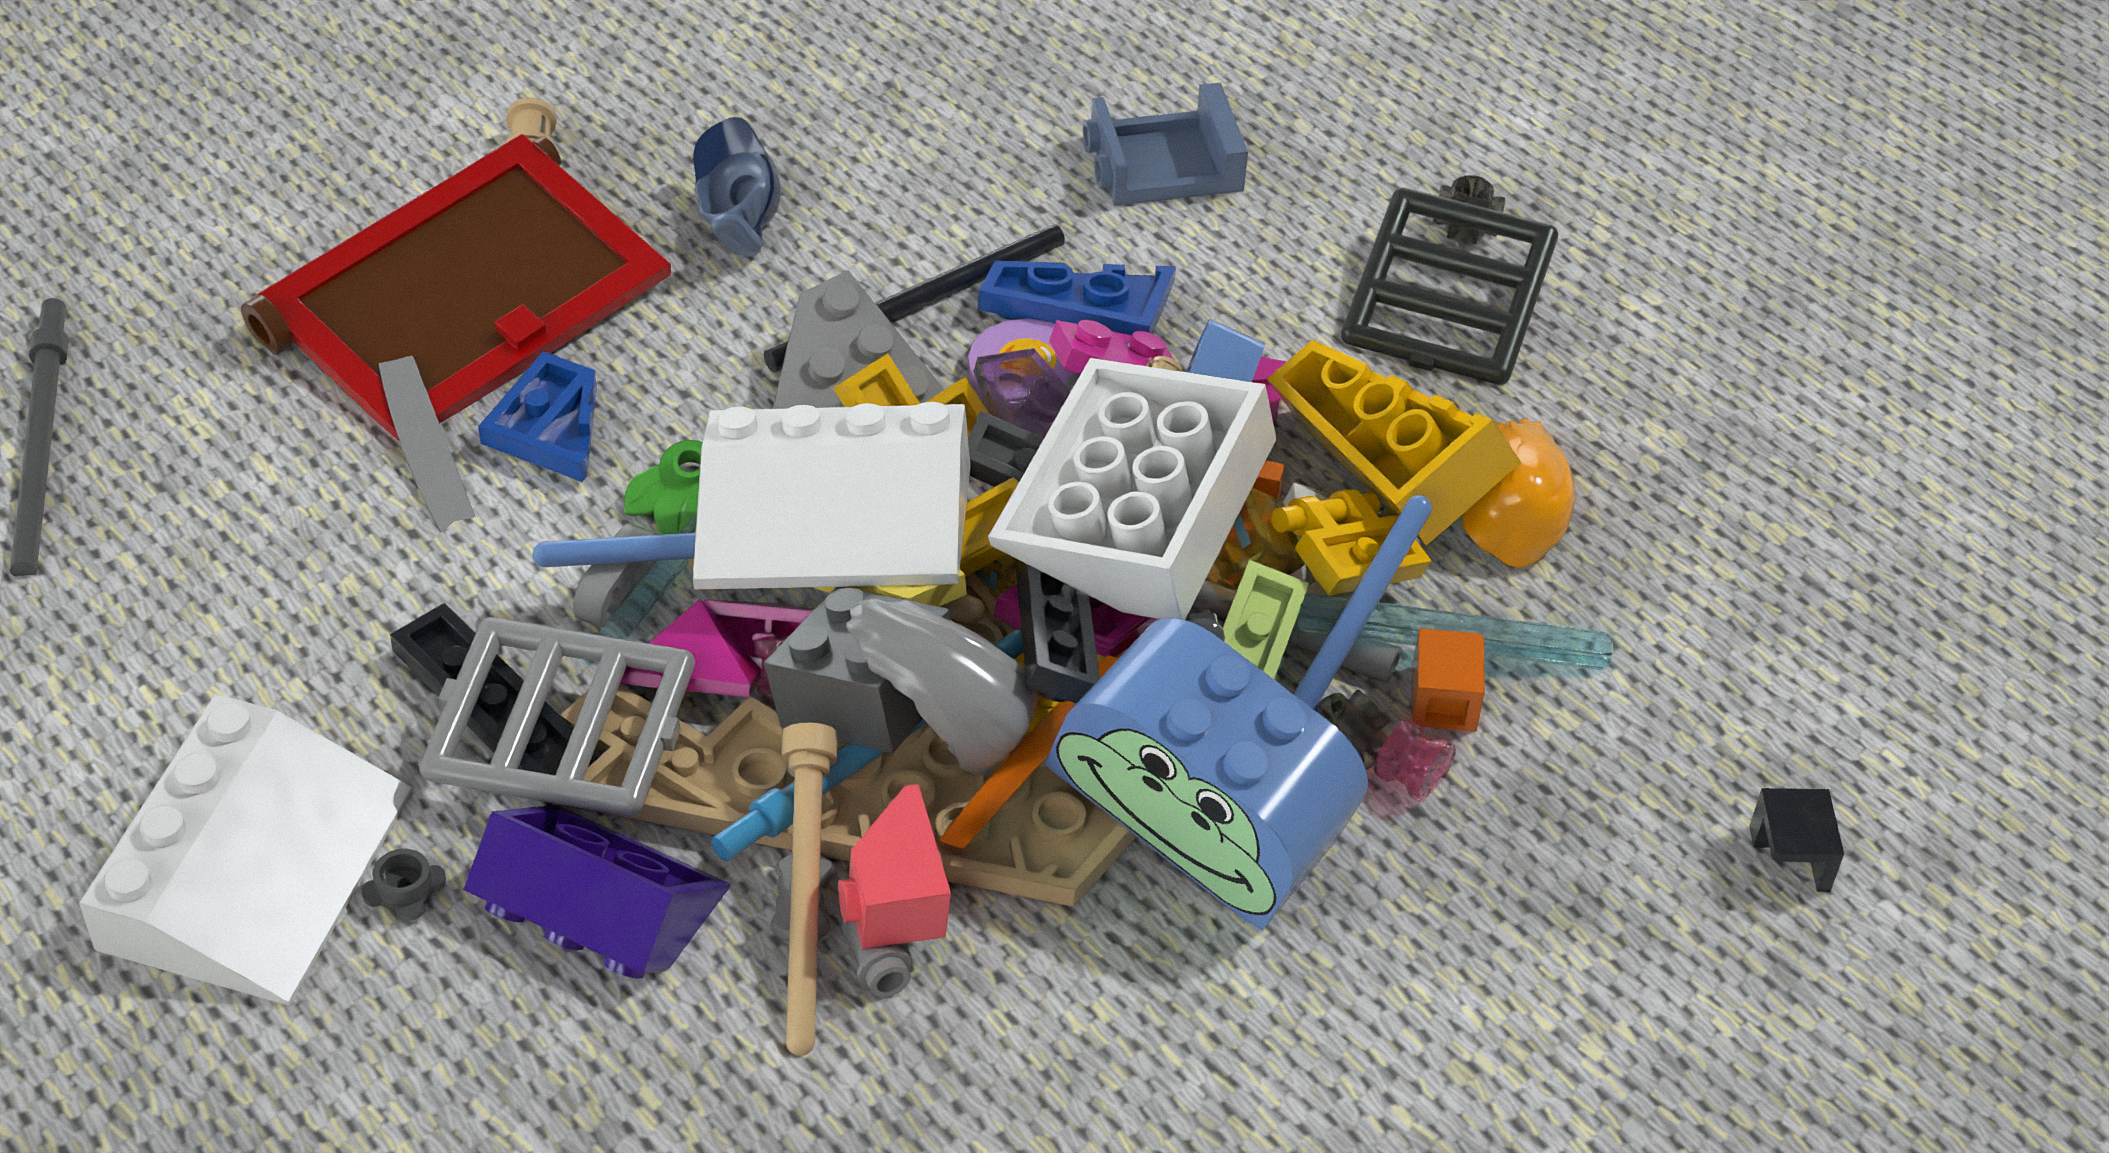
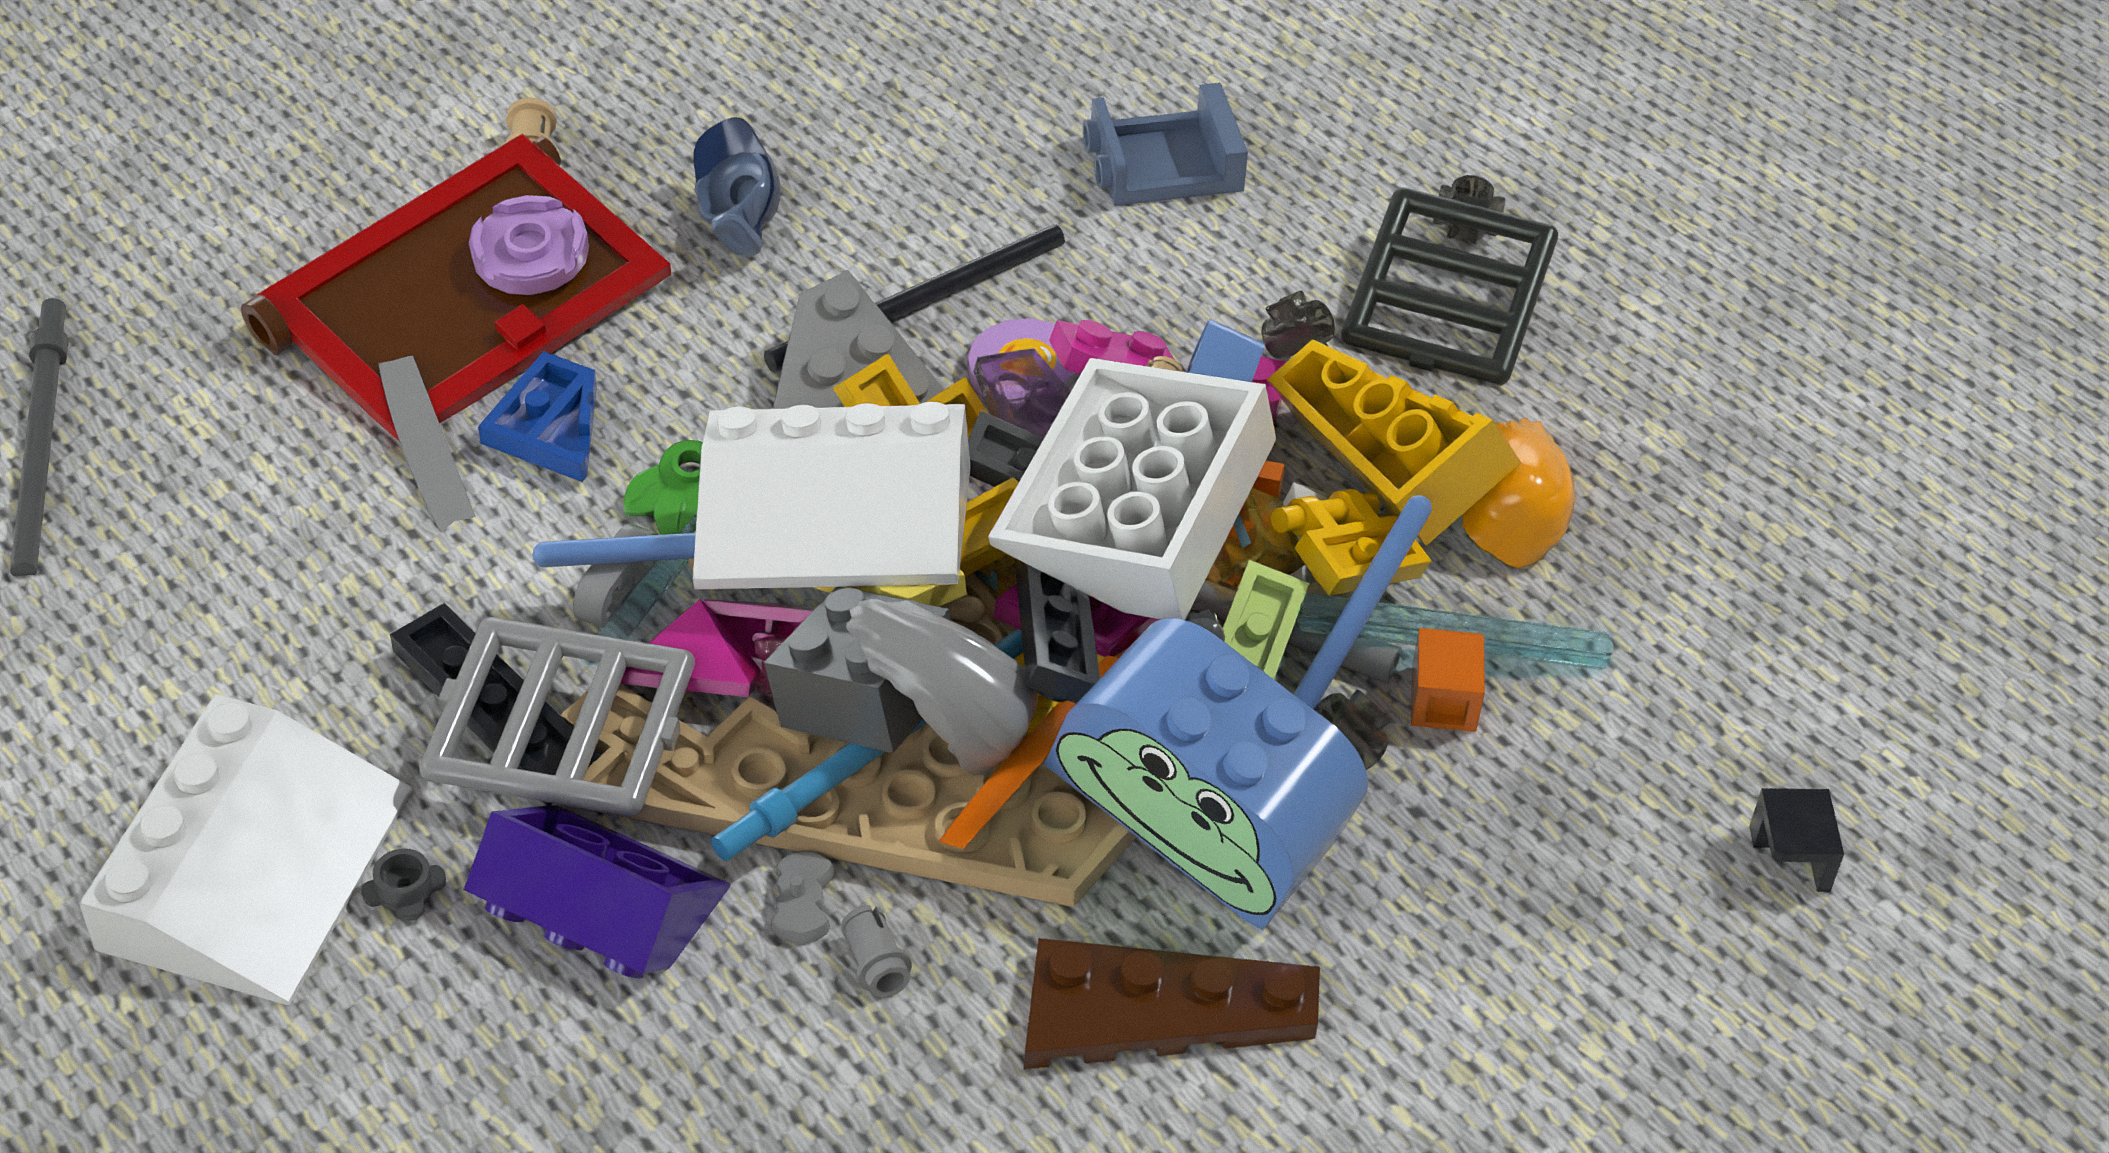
(529, 245): none -> lavender tile
(809, 753): tan piece -> none
(897, 878): coral slope -> none
(1055, 293): blue wing -> none
(1131, 998): none -> reddish brown wing
(1294, 324): none -> clear smoke gear
(1414, 759): clear pink wheel -> none

